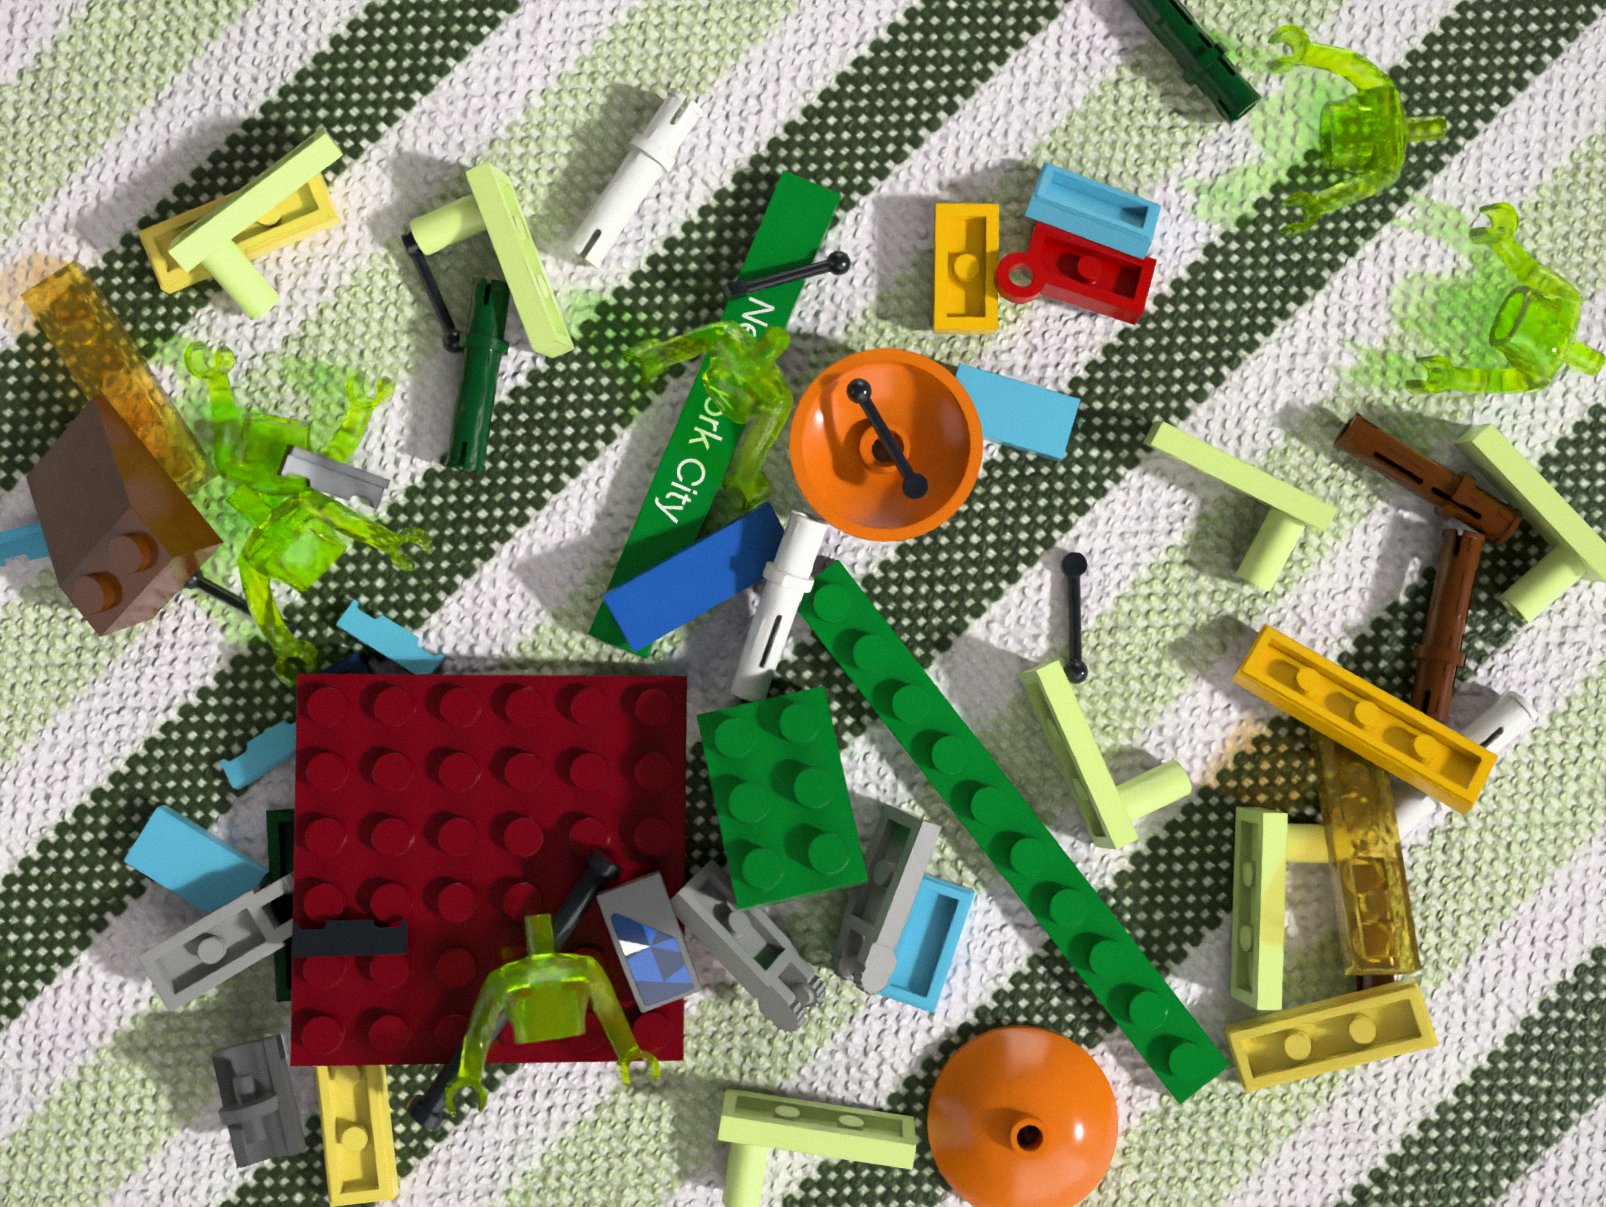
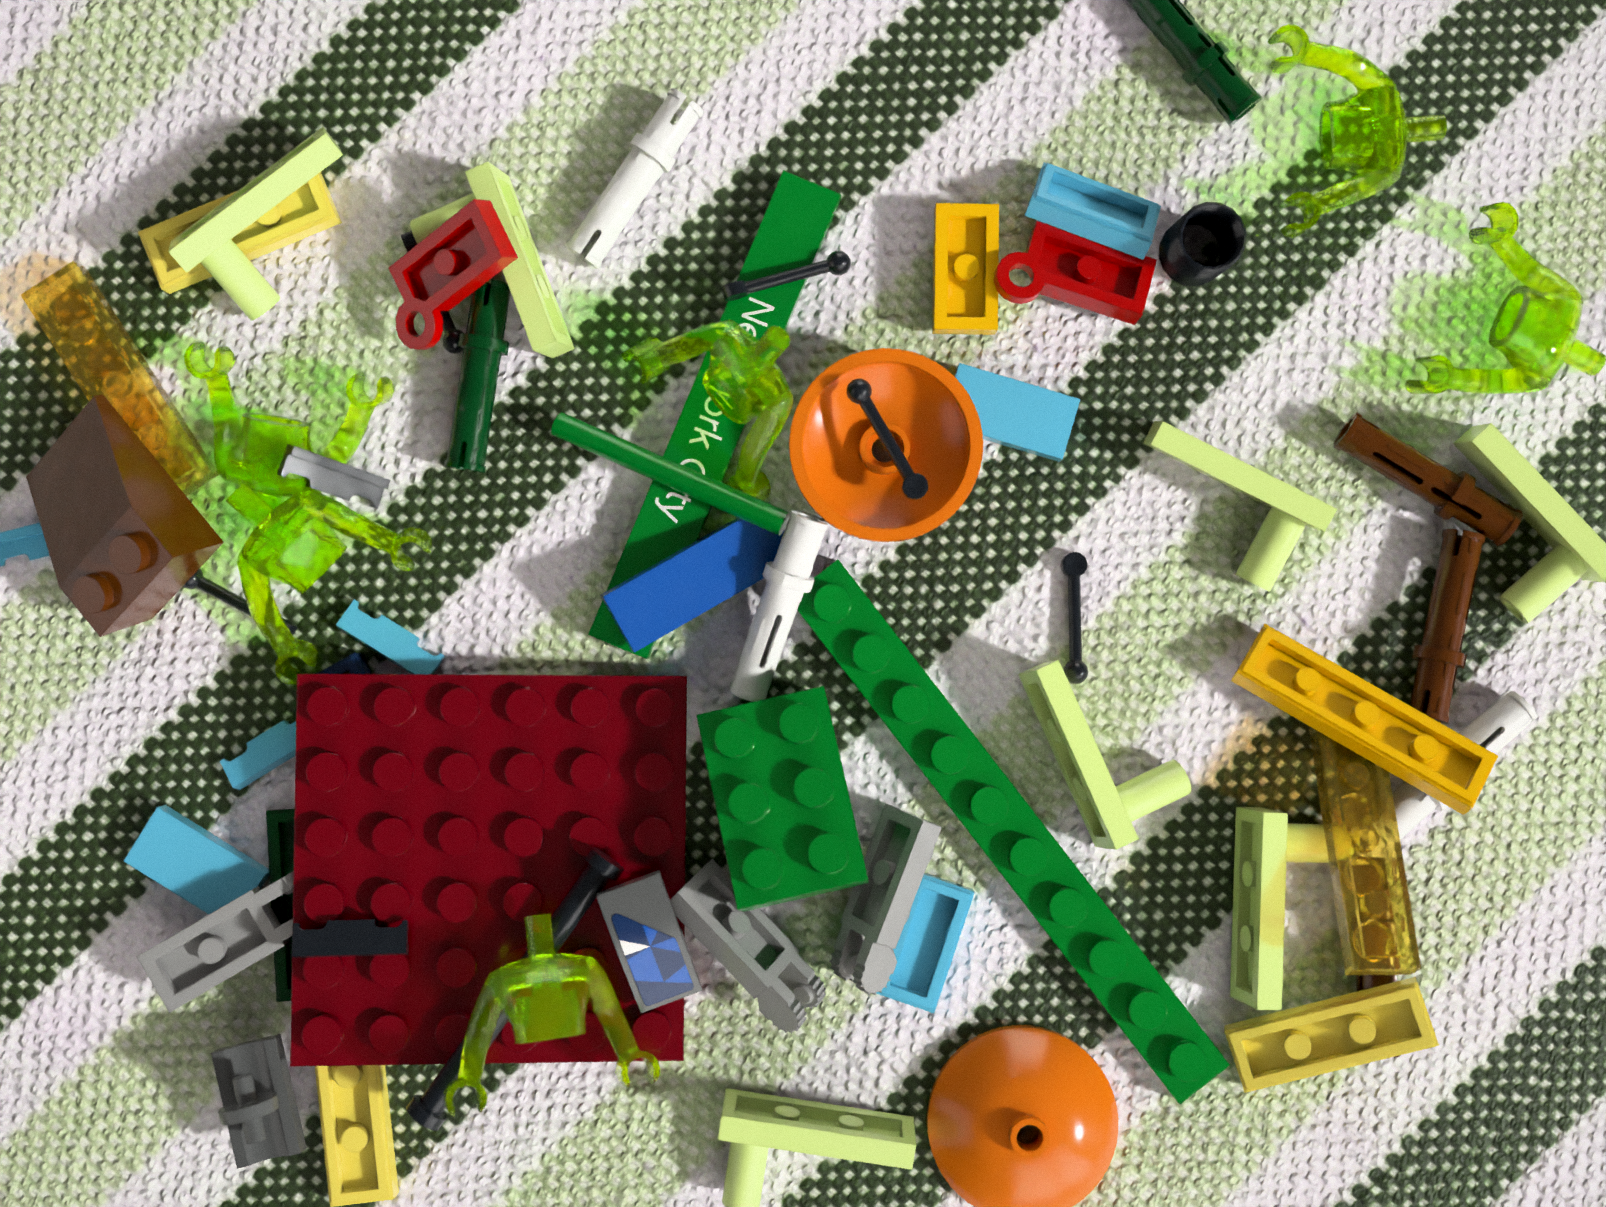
(448, 269): none -> red hinge
(670, 473): none -> green bar
(1225, 226): none -> black piece

